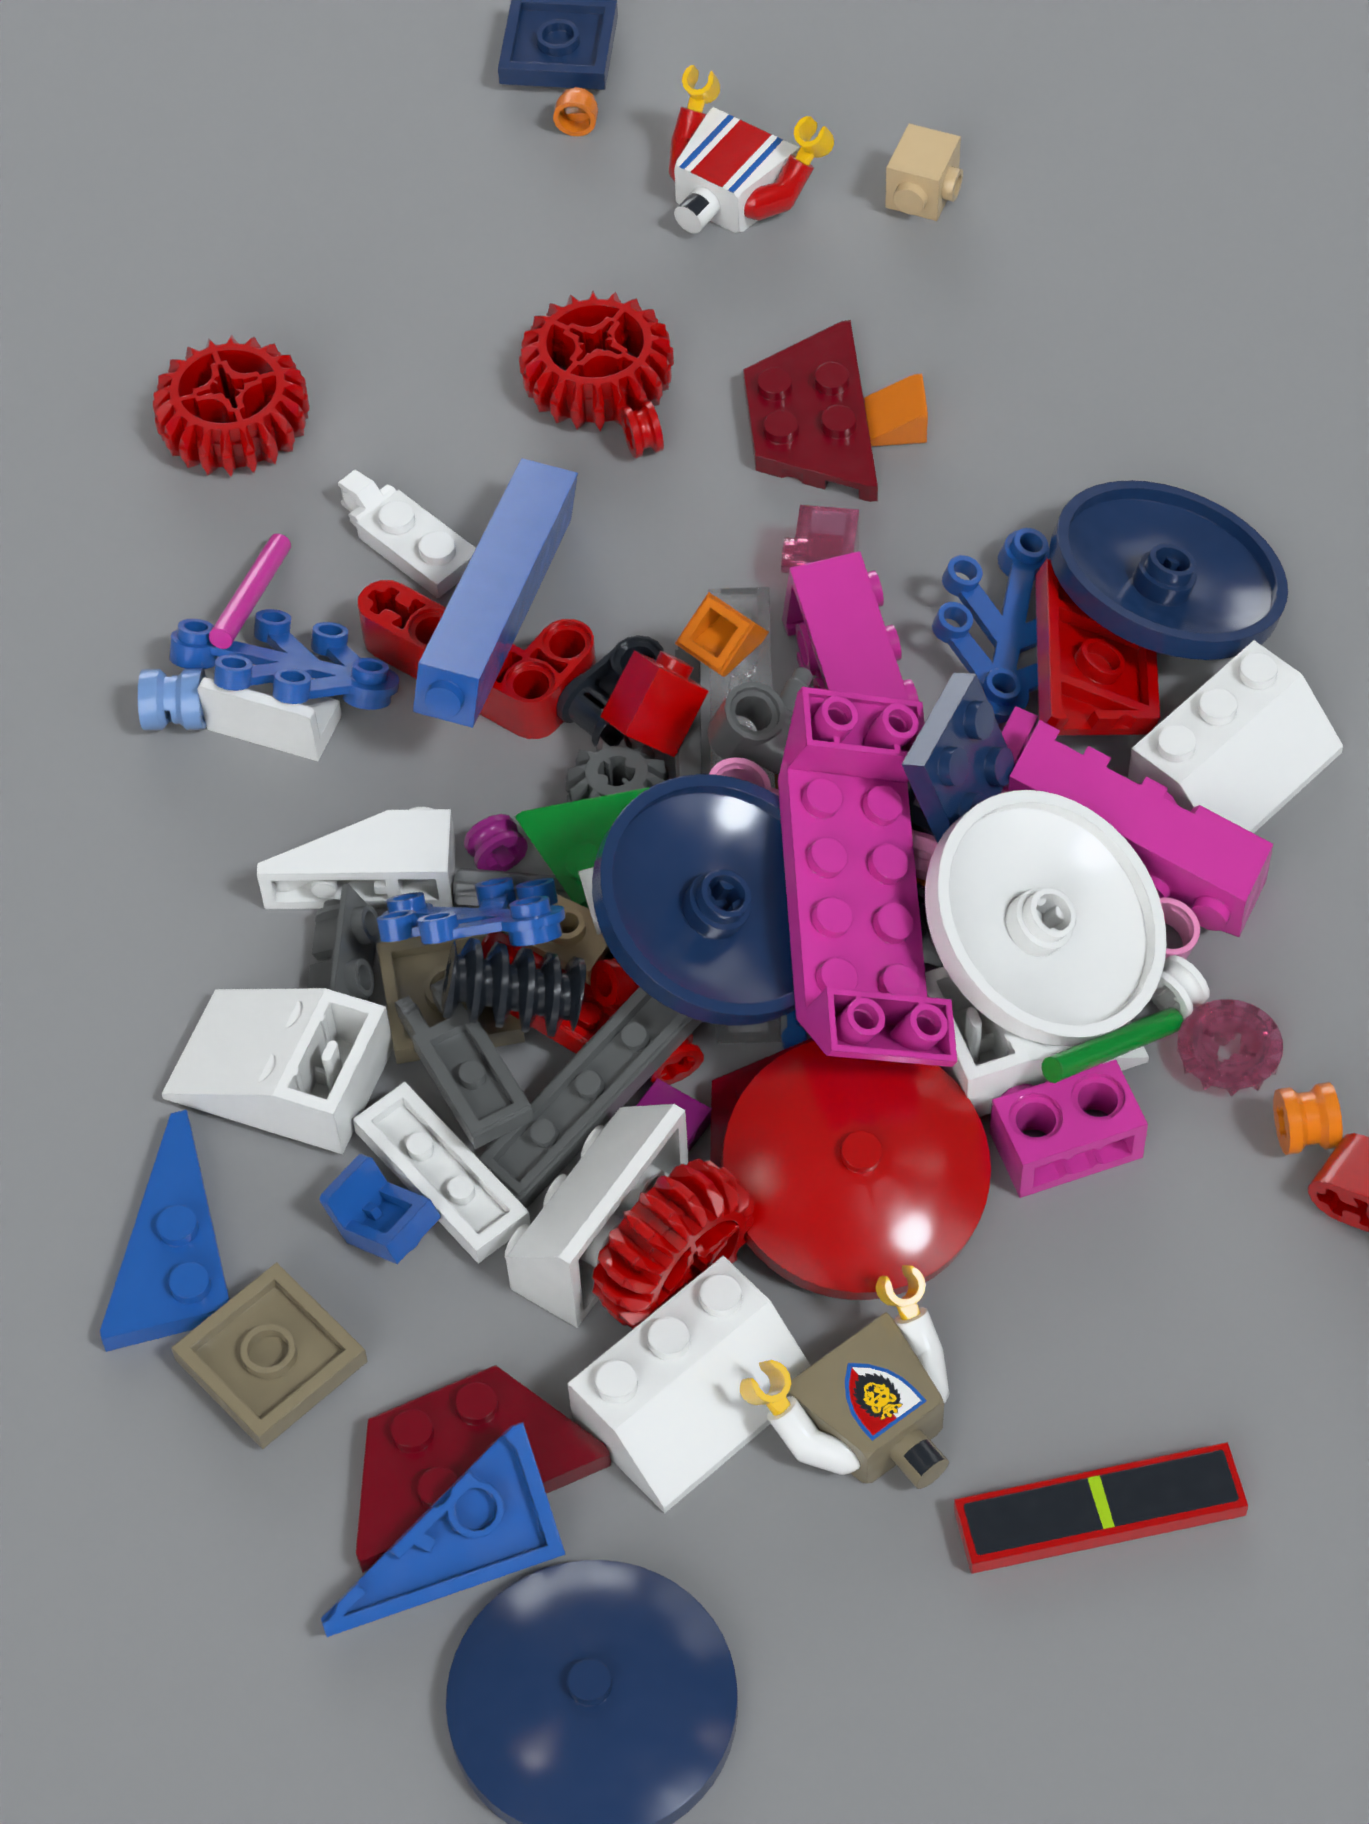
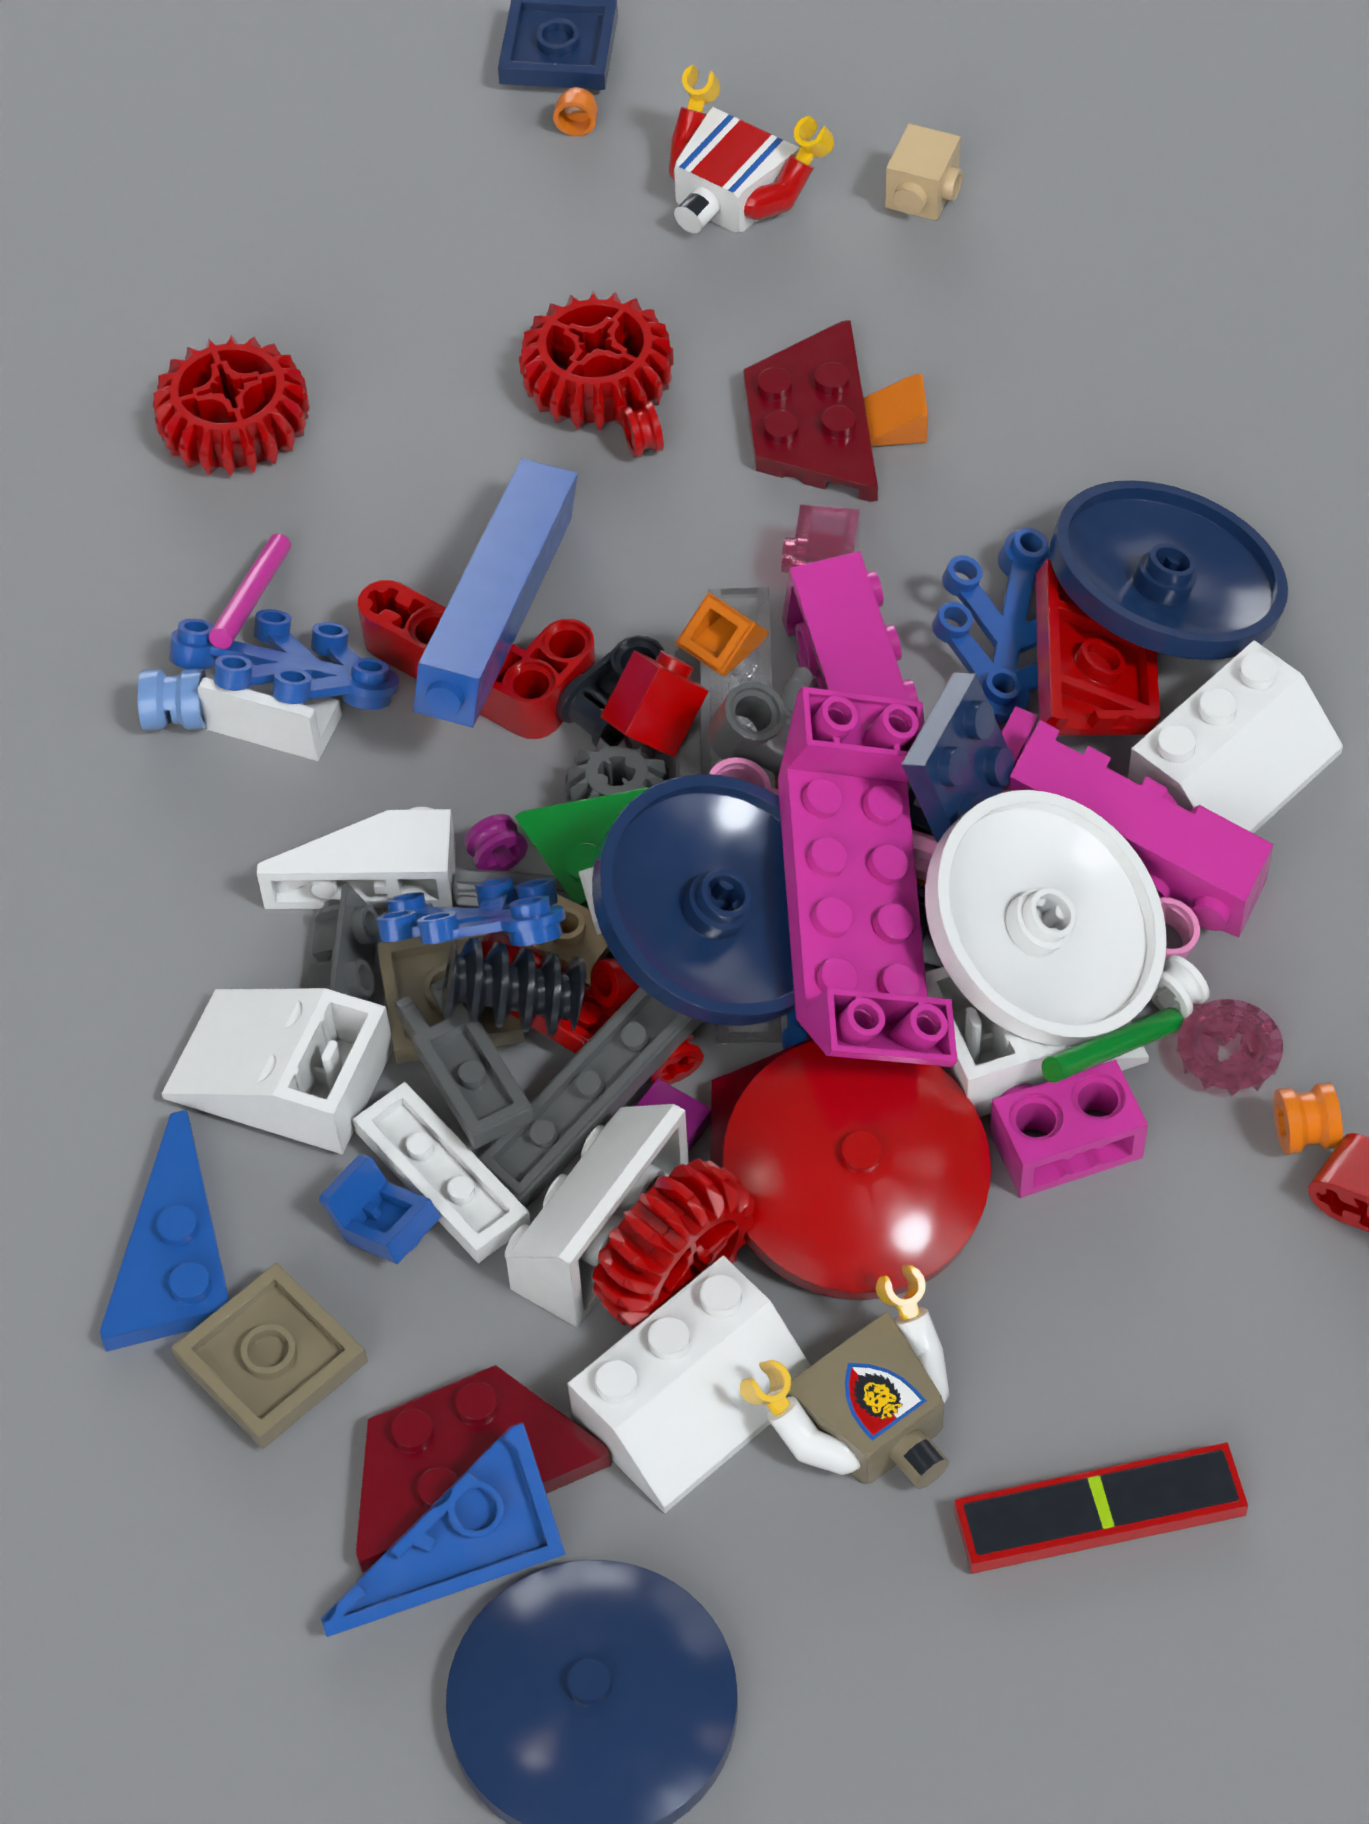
(405, 533): white hinge -> none

